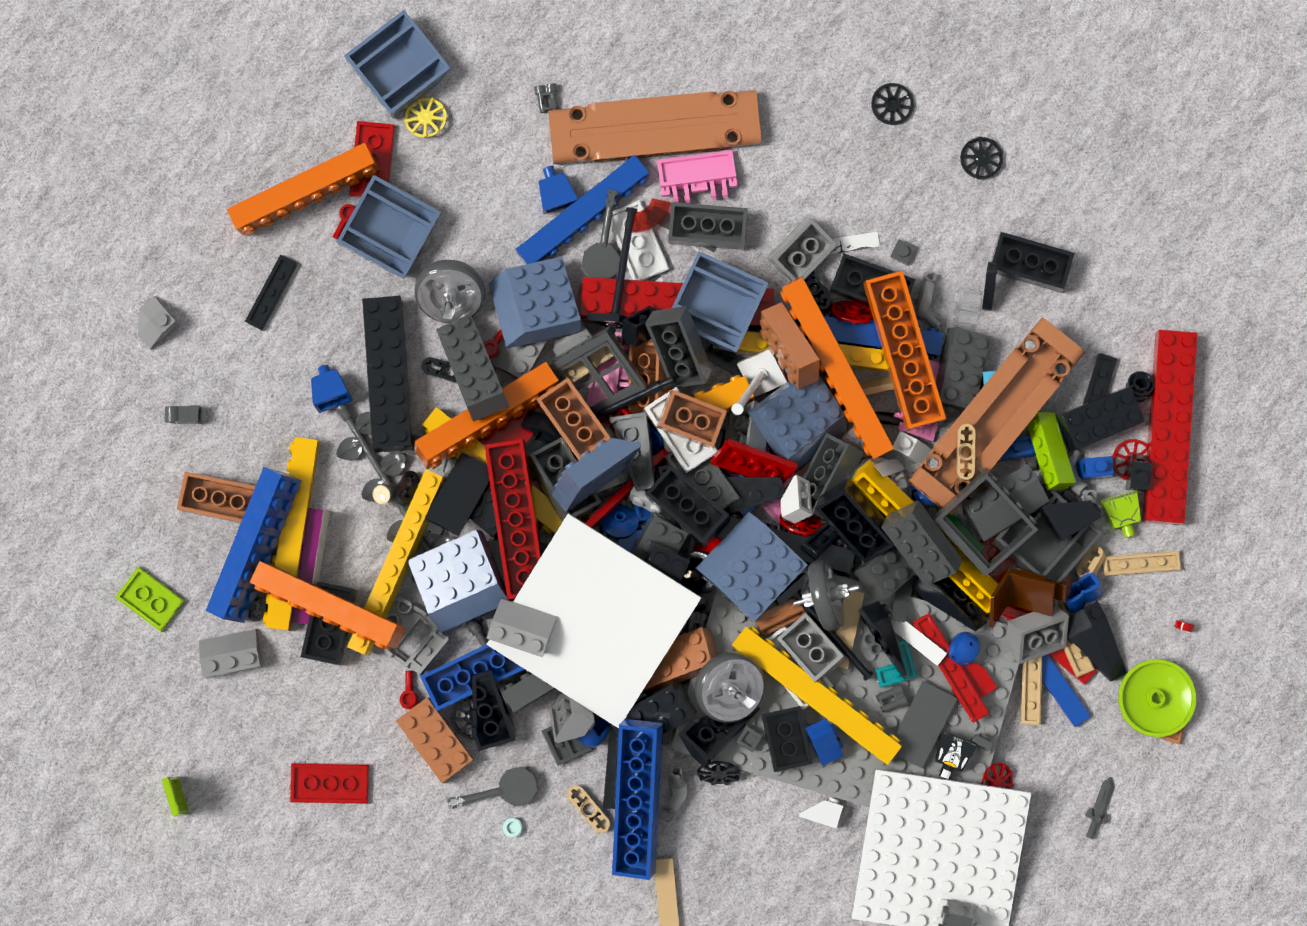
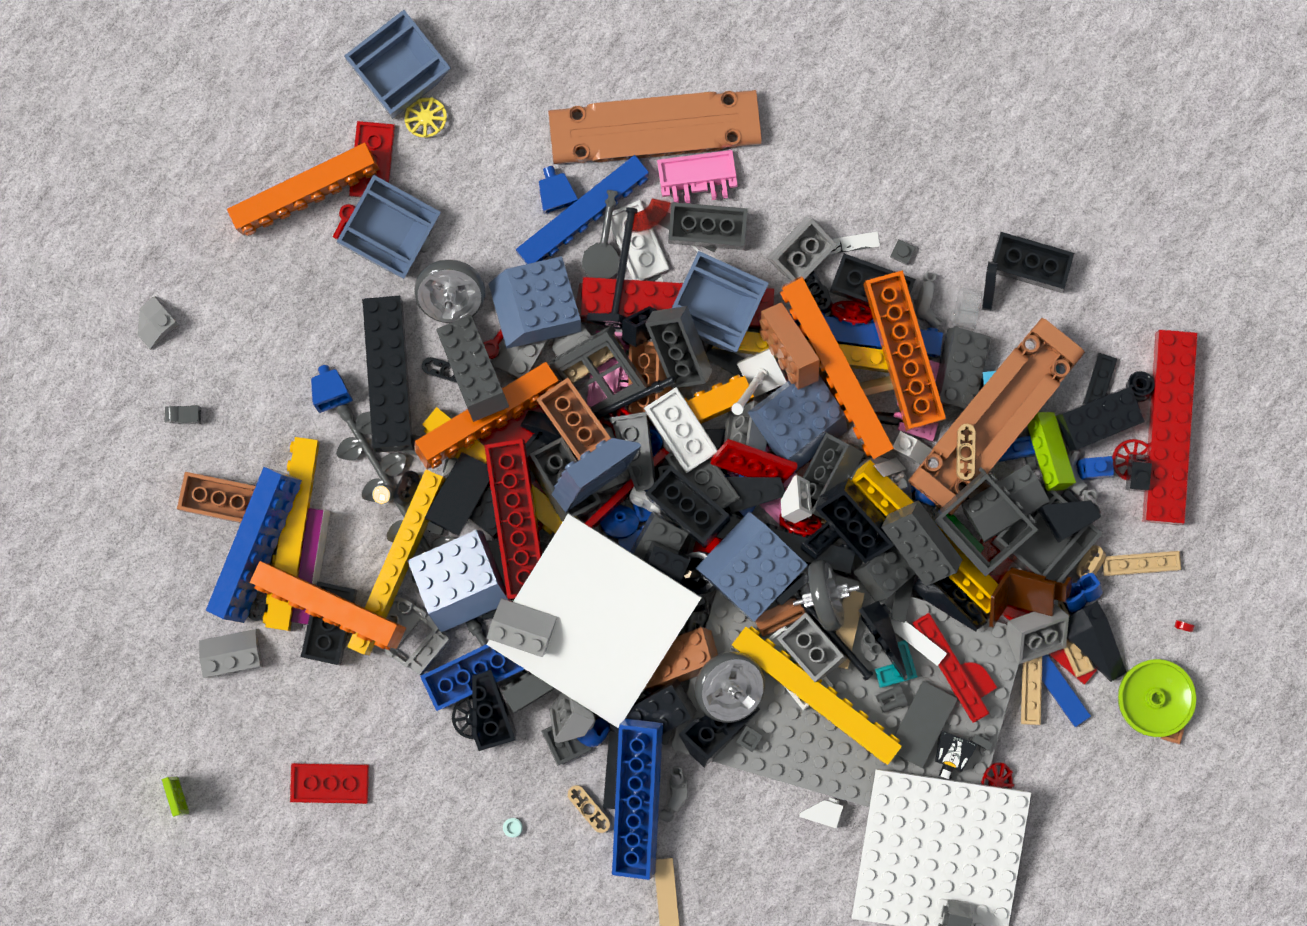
(149, 599): lime tile -> none
(271, 292): black tile -> none
(408, 698): red plate -> none
(435, 740): nougat brick -> none
(516, 787): dark grey piece -> none
(546, 90): dark grey piece -> none
(691, 419): nougat brick -> none
(719, 772): black wheel -> none
(786, 739): black brick -> none
(824, 741): blue brick -> none
(892, 104): black wheel -> none
(964, 648): blue helmet -> none
(981, 157): black wheel -> none
(1100, 807): dark grey sword -> none
(1122, 512): lime torso -> none

